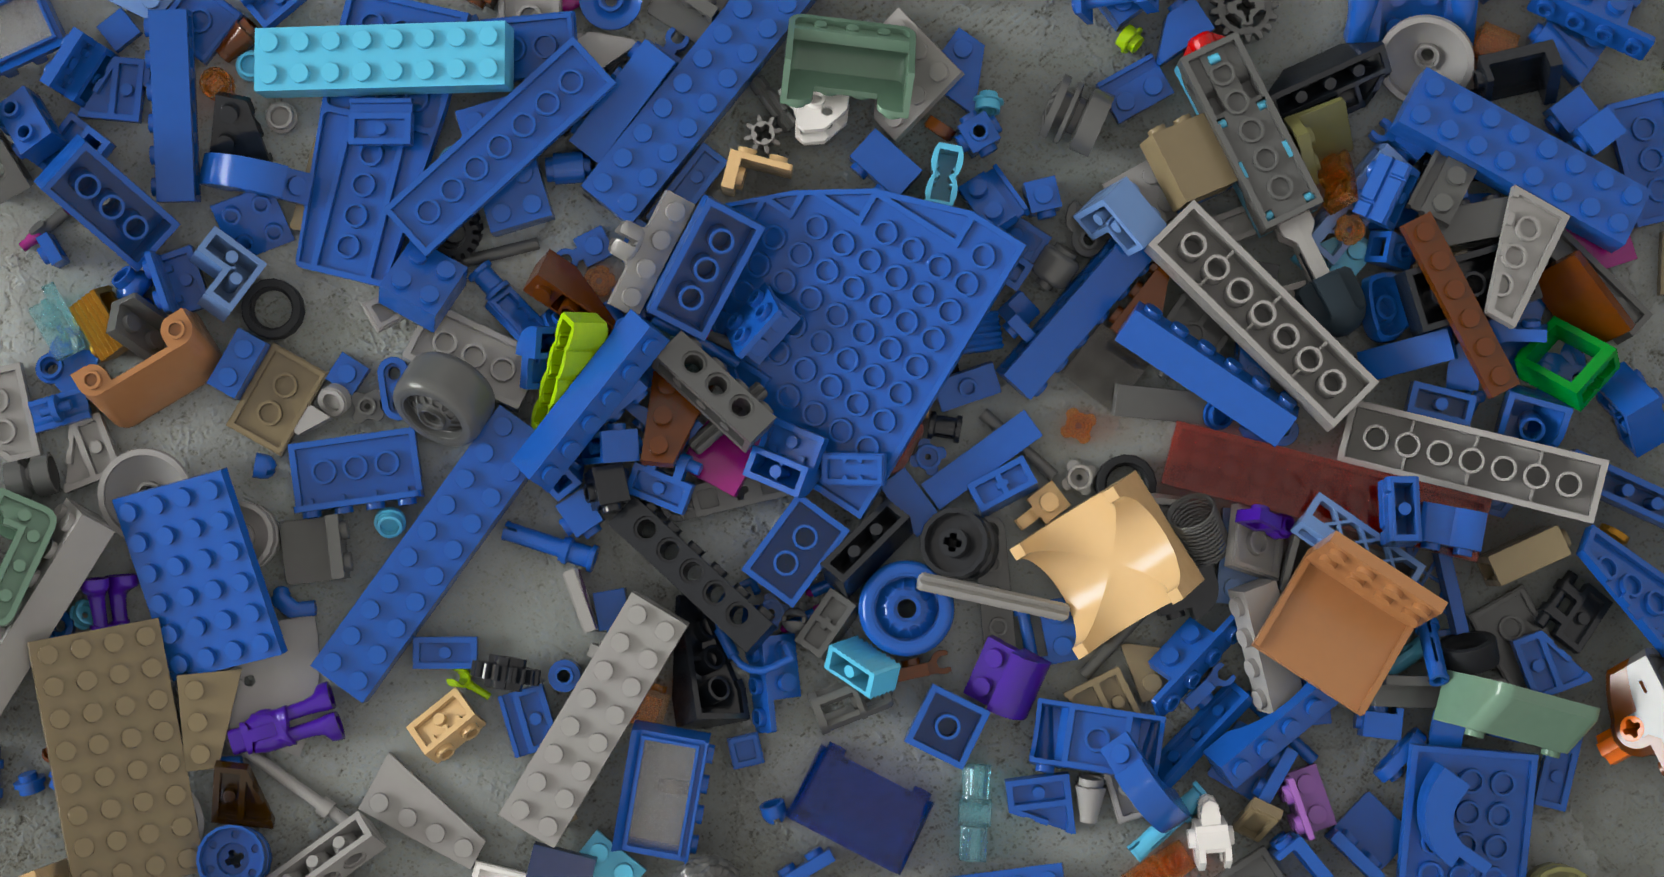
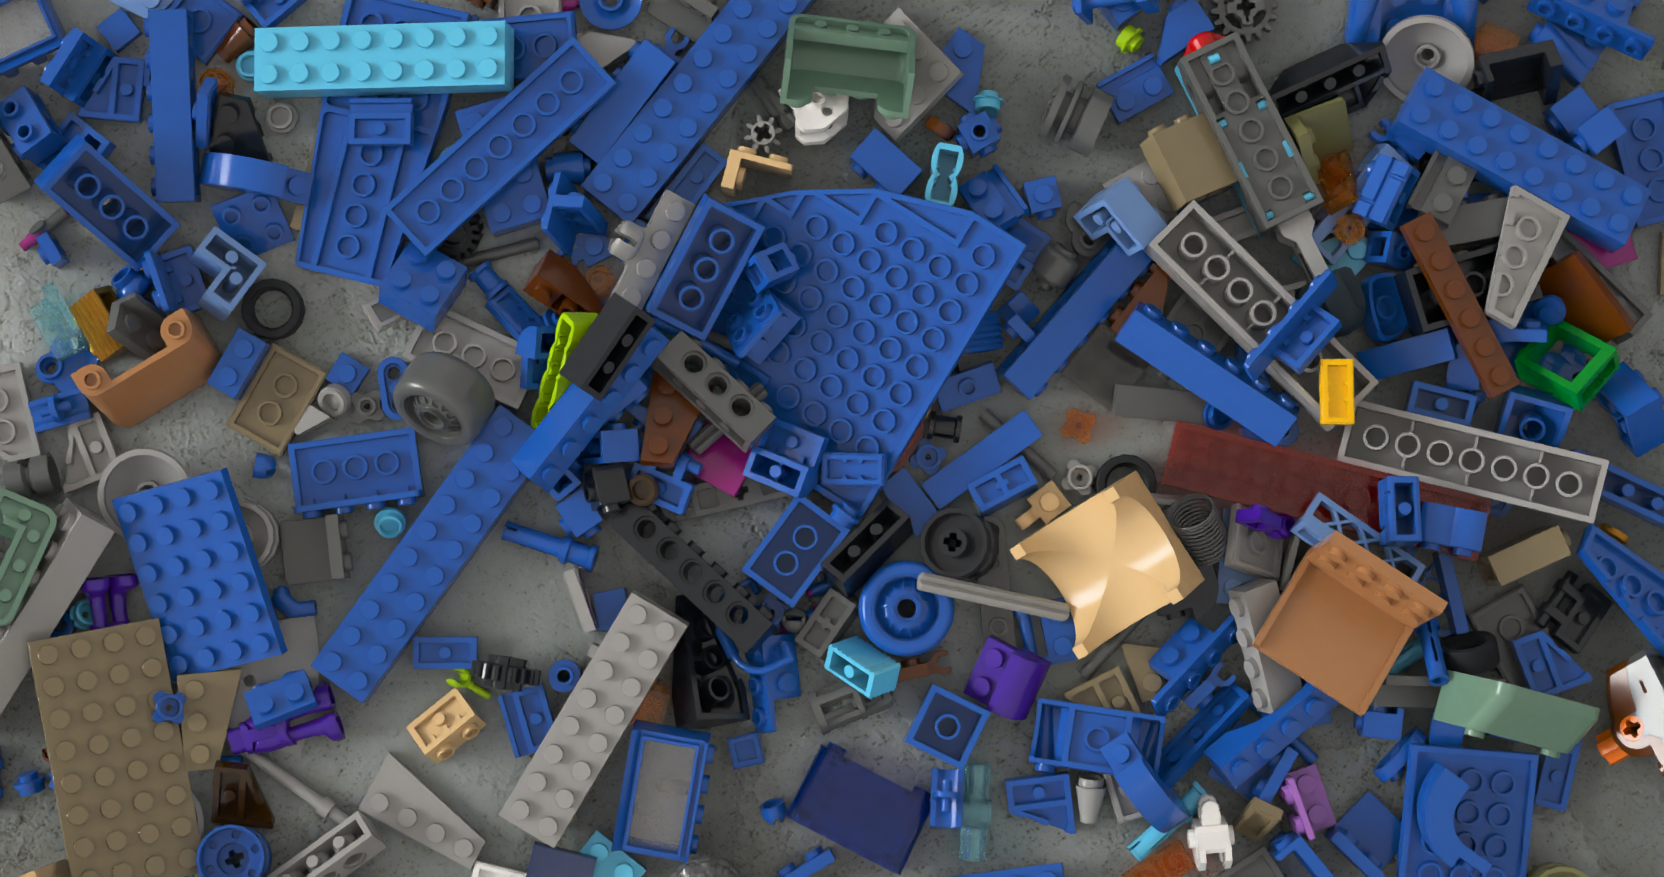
(162, 700): none -> blue plate
(203, 112): none -> blue plate
(280, 699): none -> blue bracket
(569, 214): none -> blue bracket
(607, 346): none -> black brick
(643, 489): none -> dark brown tile
(771, 267): none -> blue brick
(845, 514): none -> blue plate
(947, 798): none -> blue hips
(1300, 333): none -> blue bracket
(1336, 392): none -> yellow plate
(1550, 309): none -> blue plate

